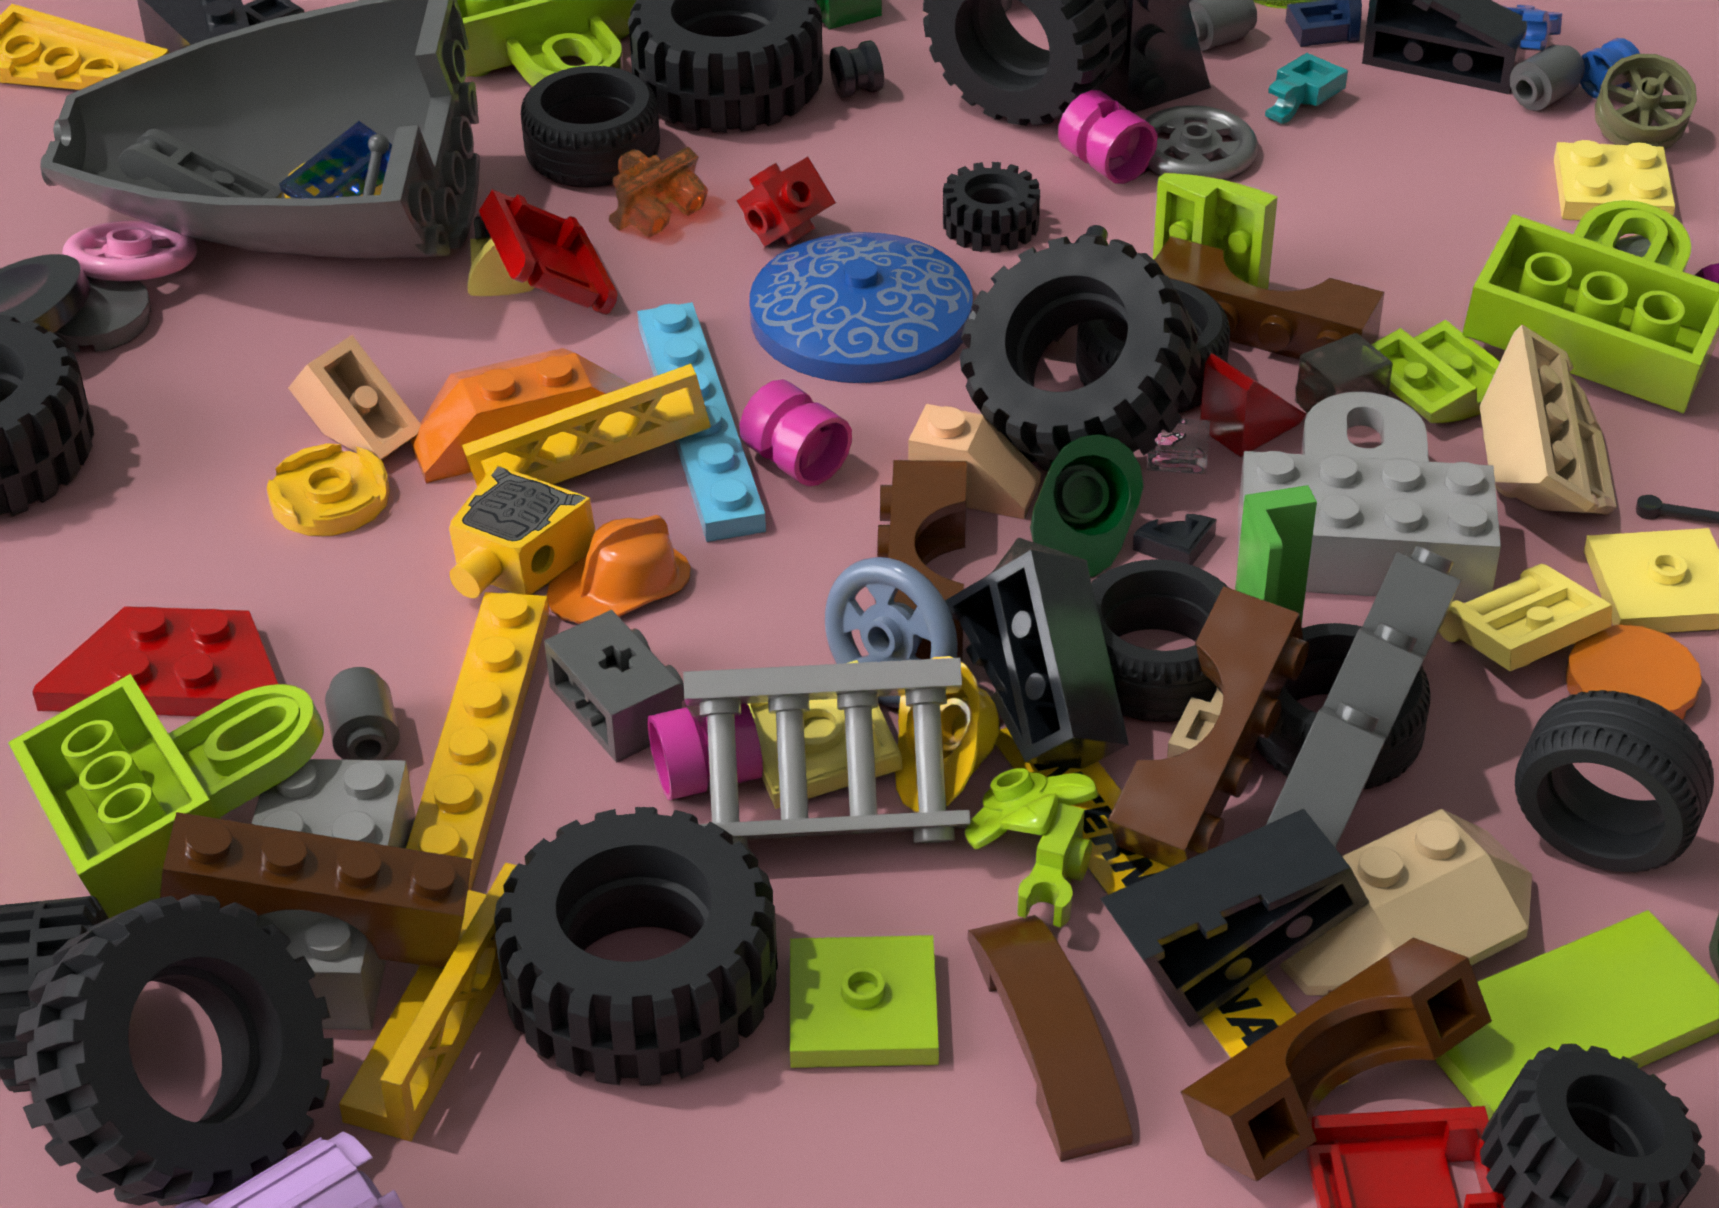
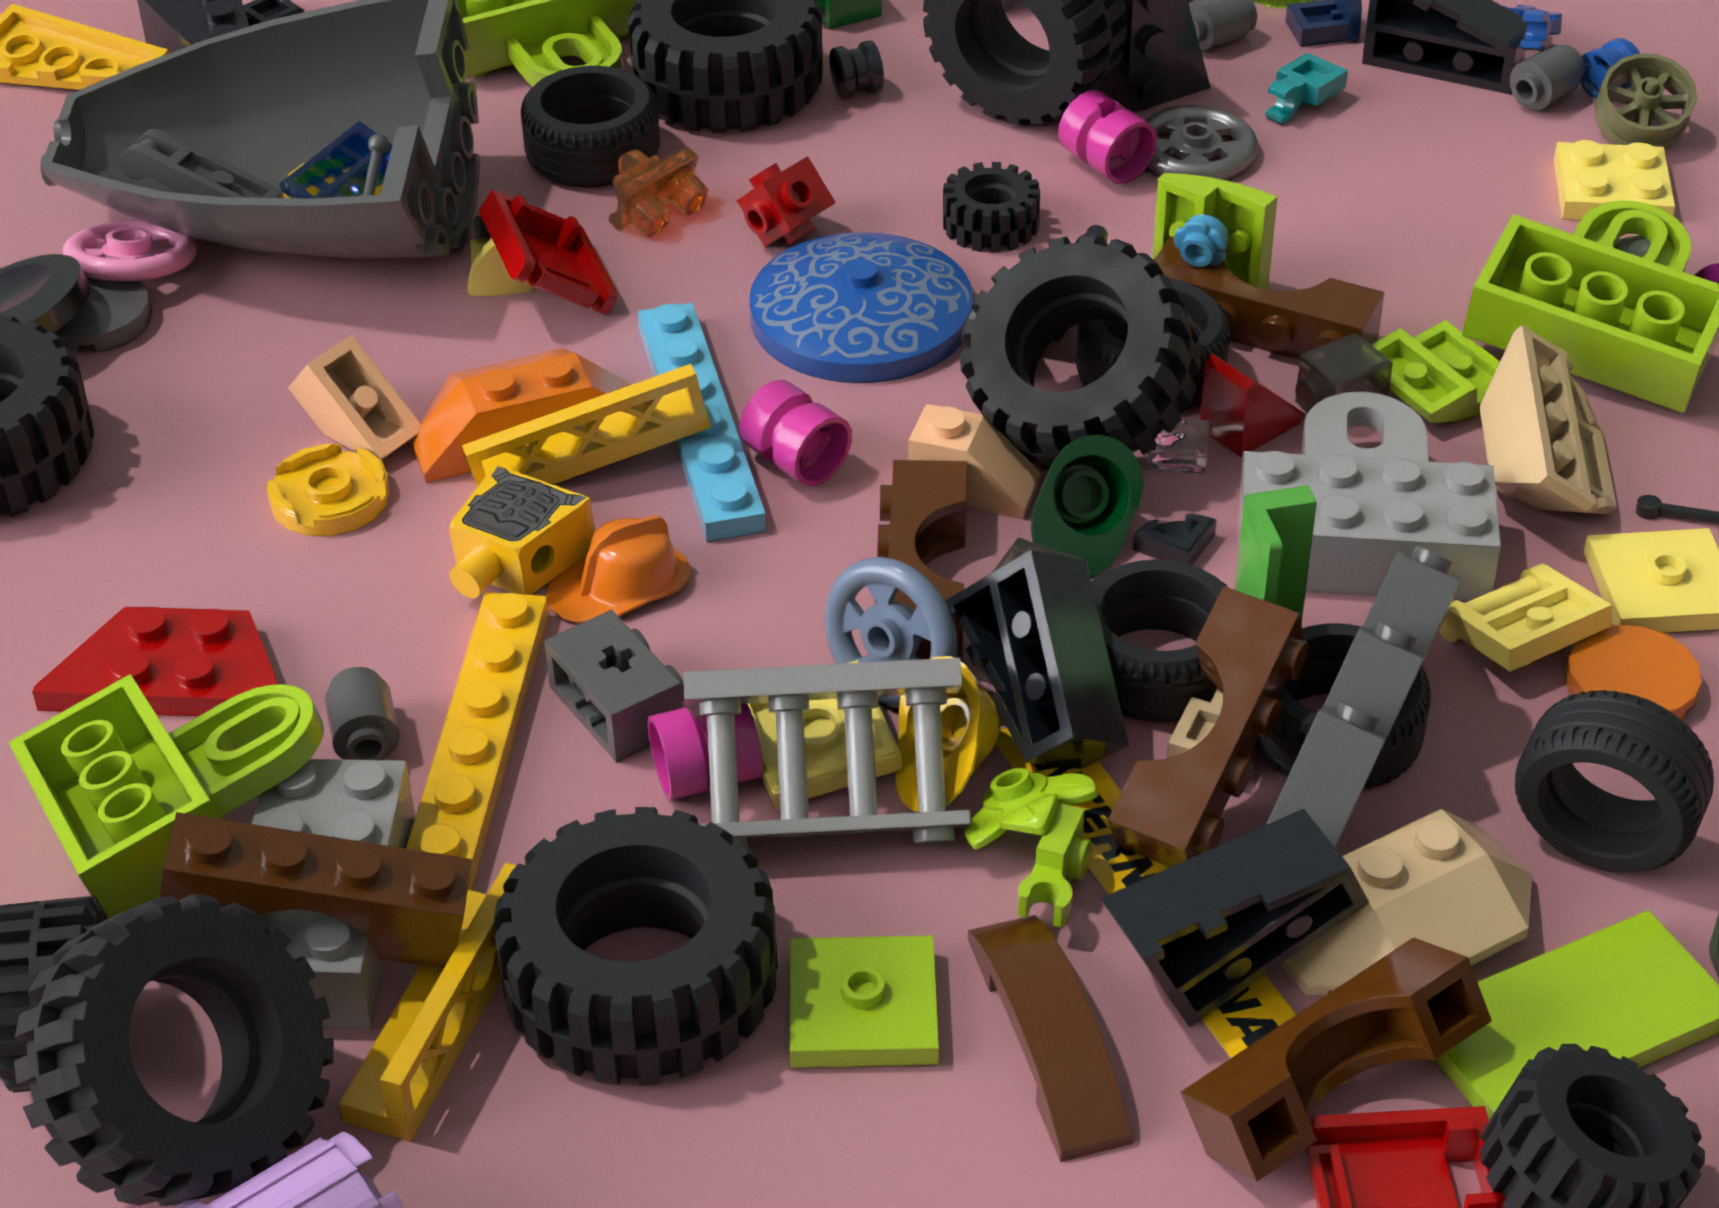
(1202, 241): none -> dark azure plate

